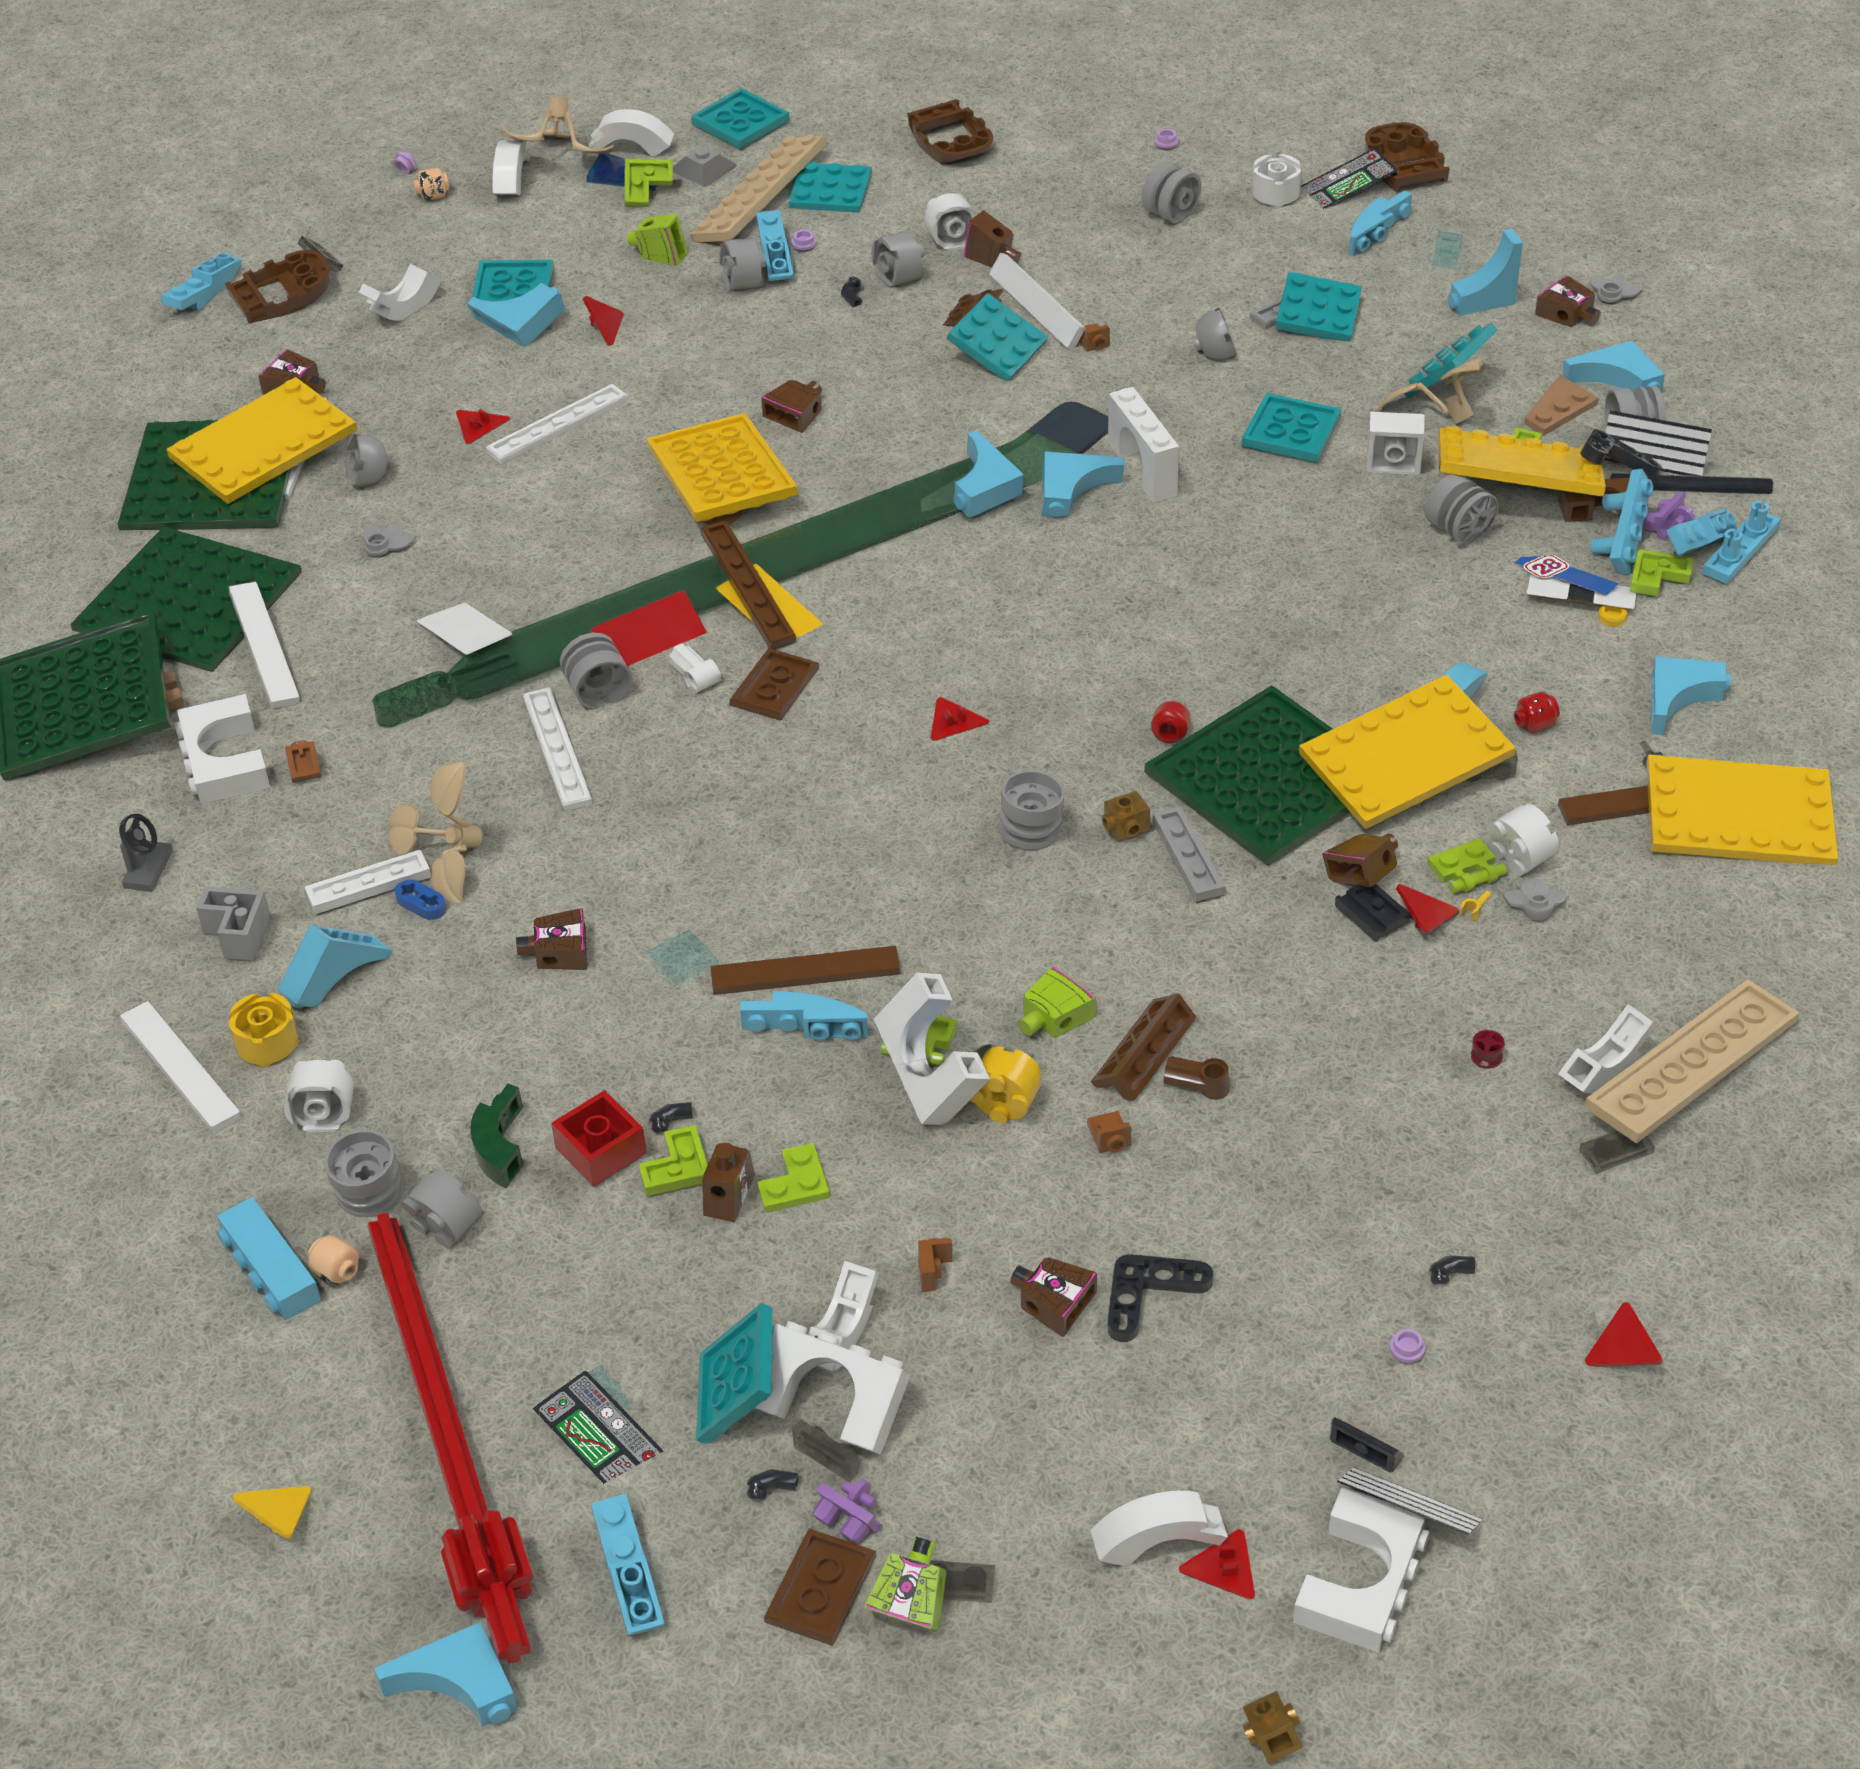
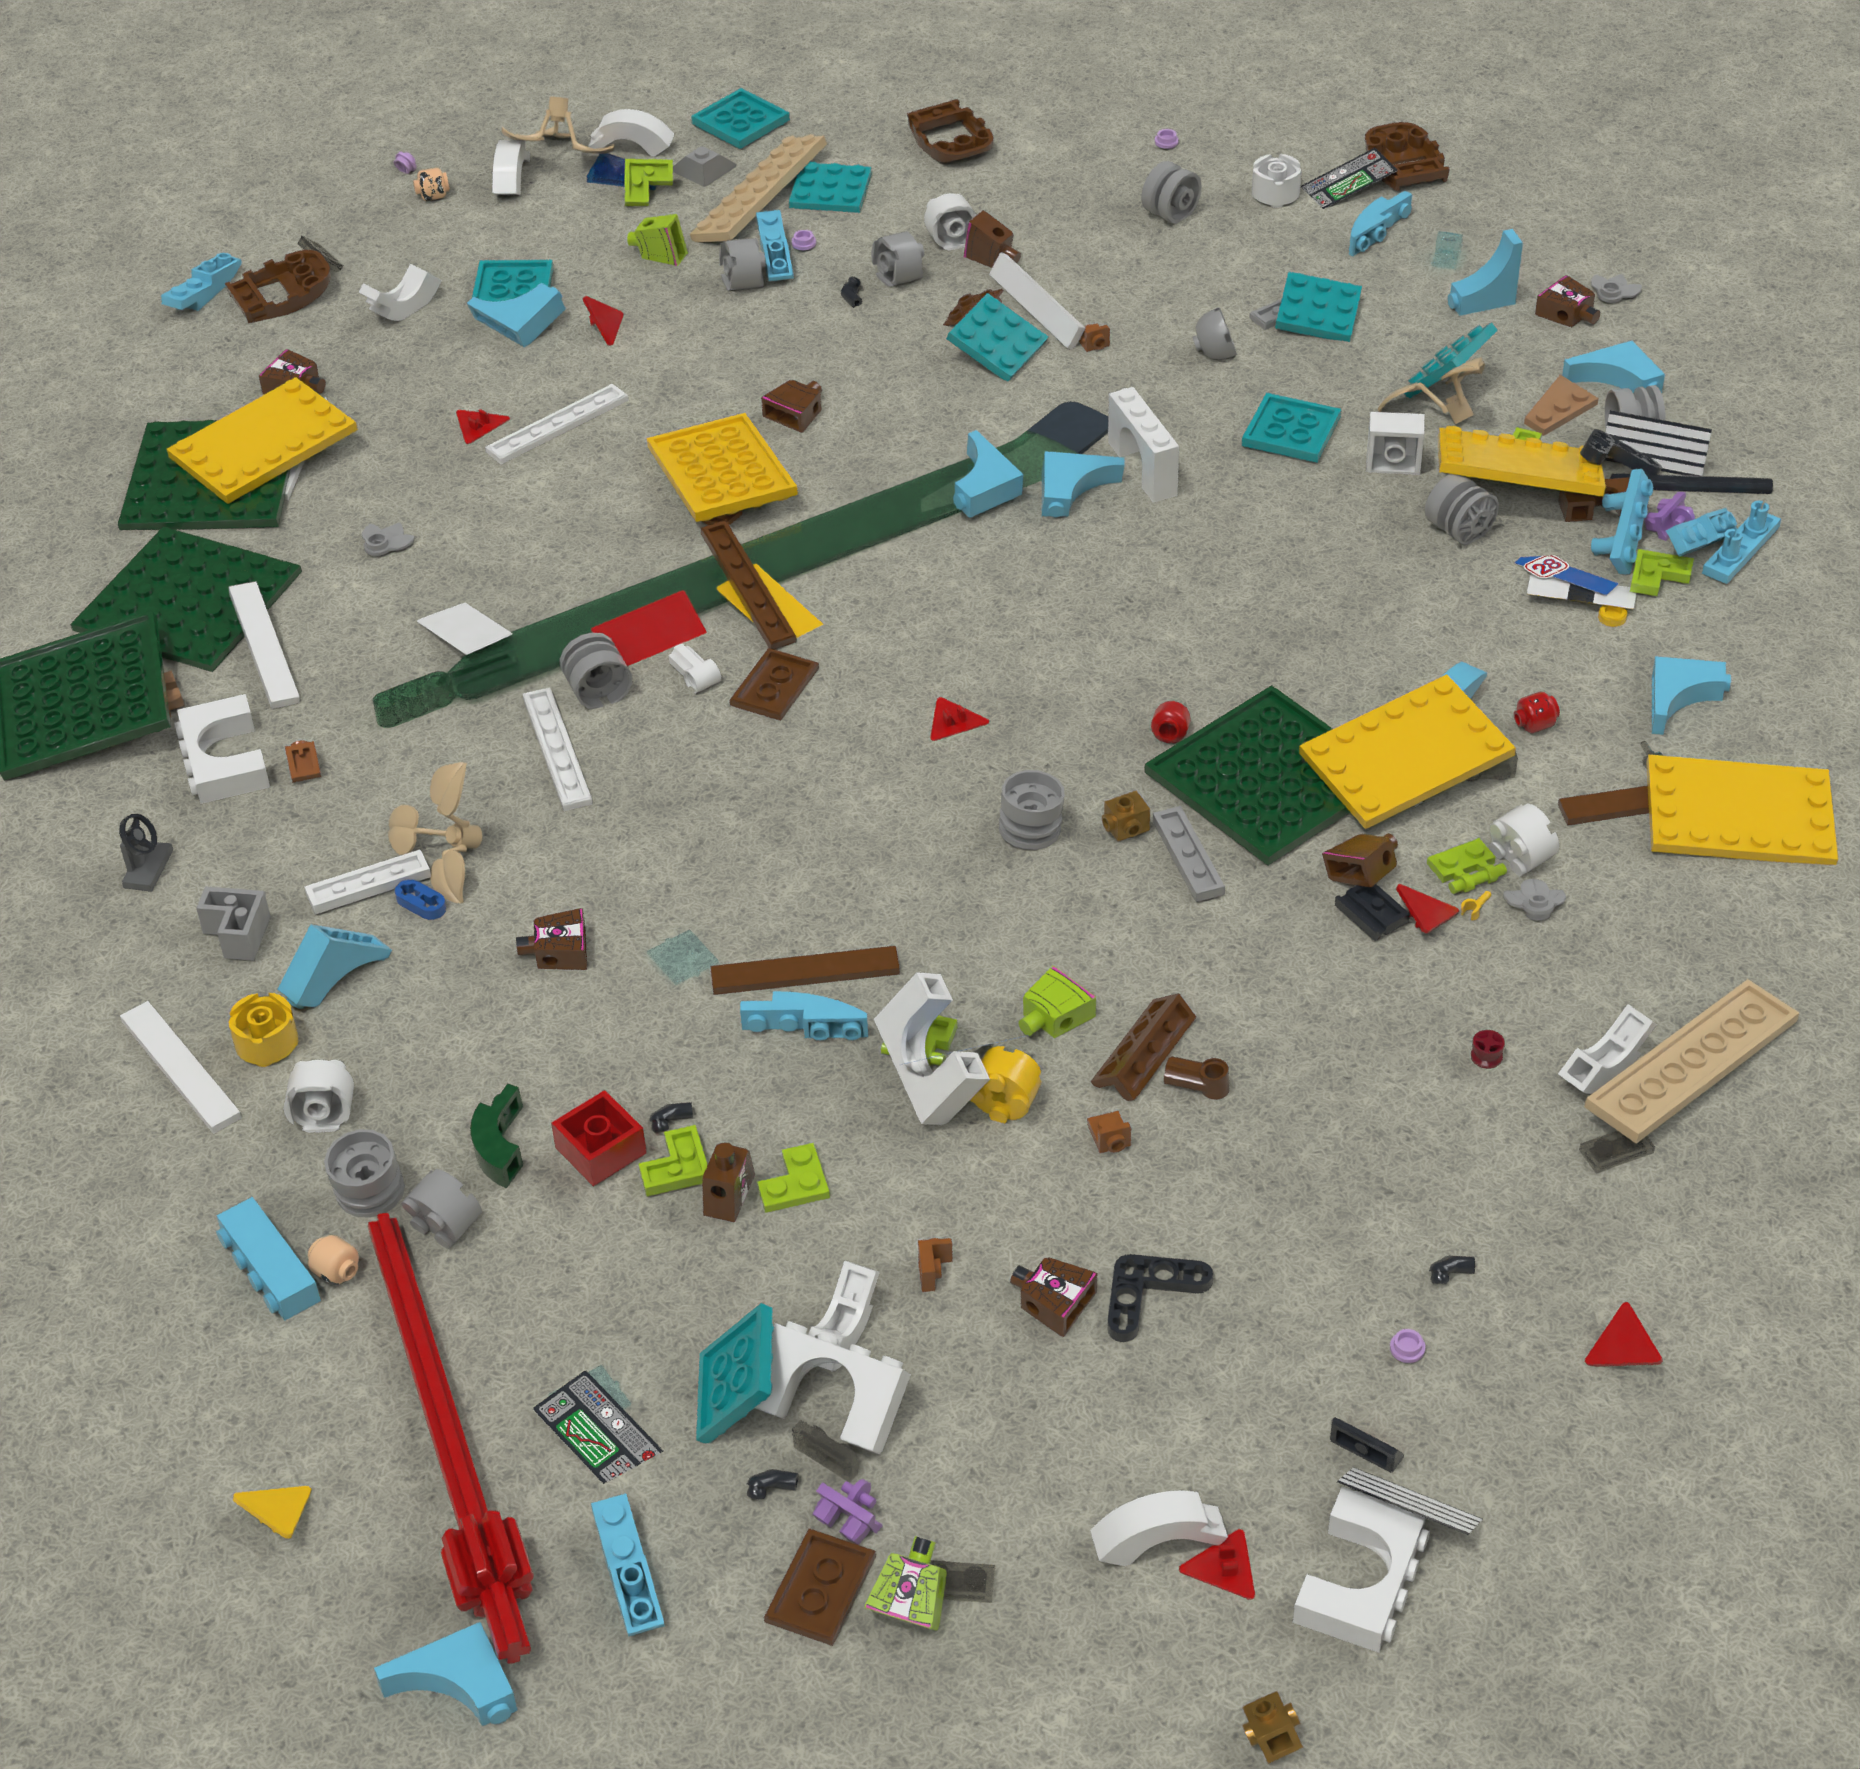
(367, 460): light grey cylinder -> none

